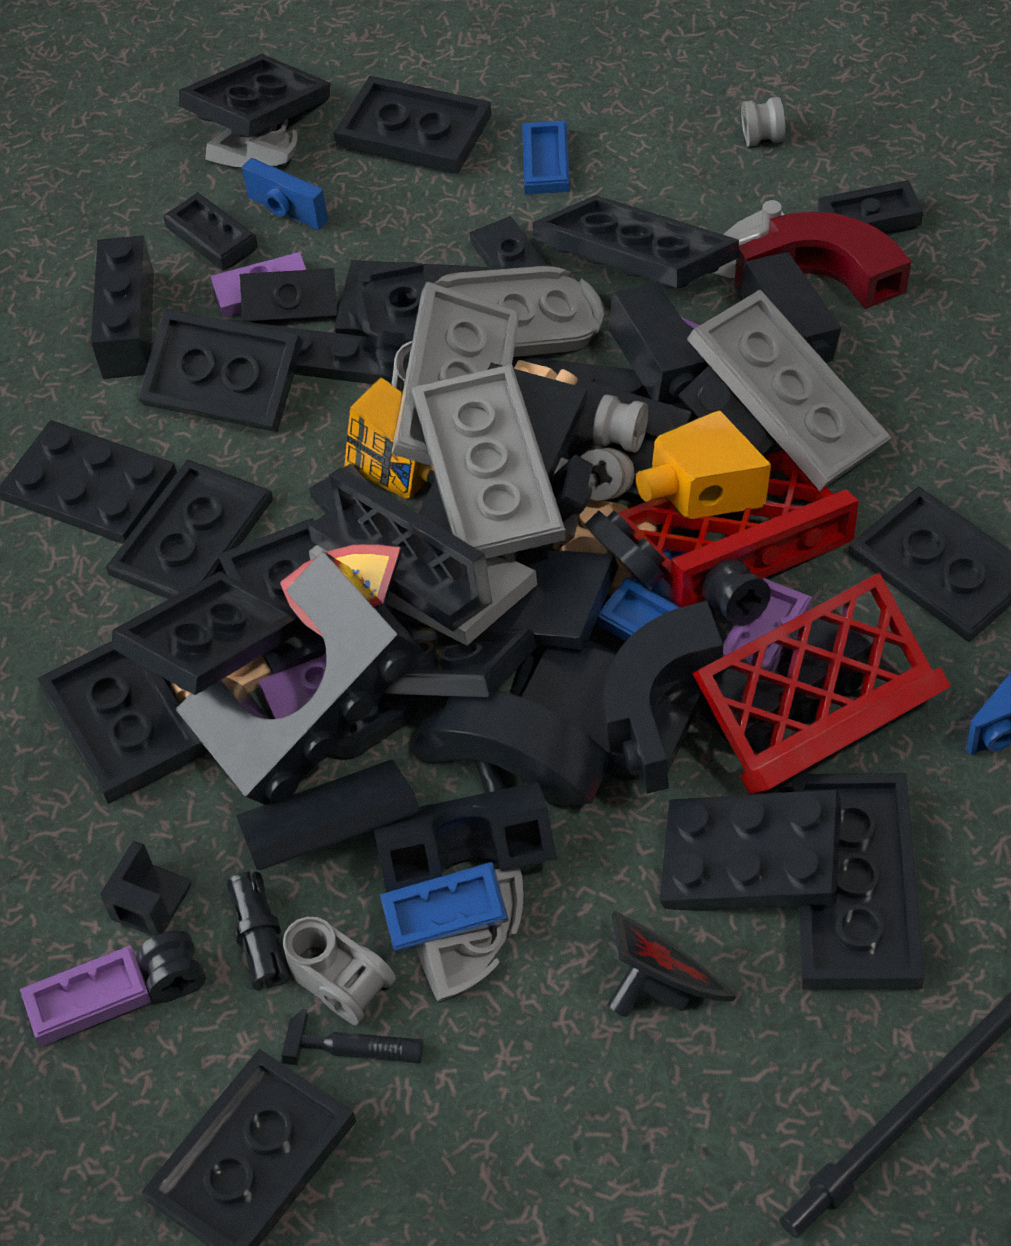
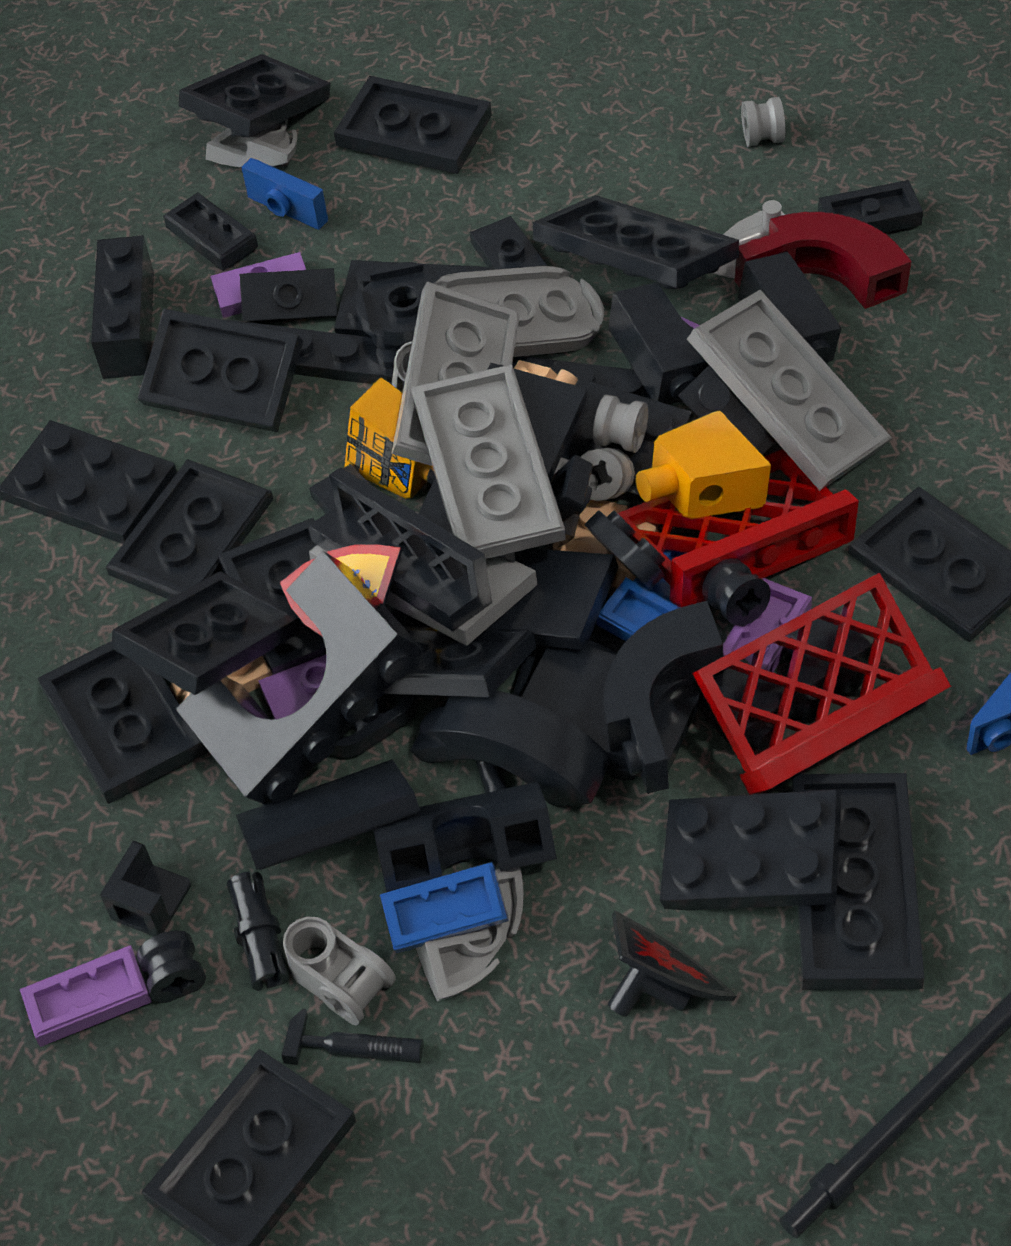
(545, 157): blue tile -> none

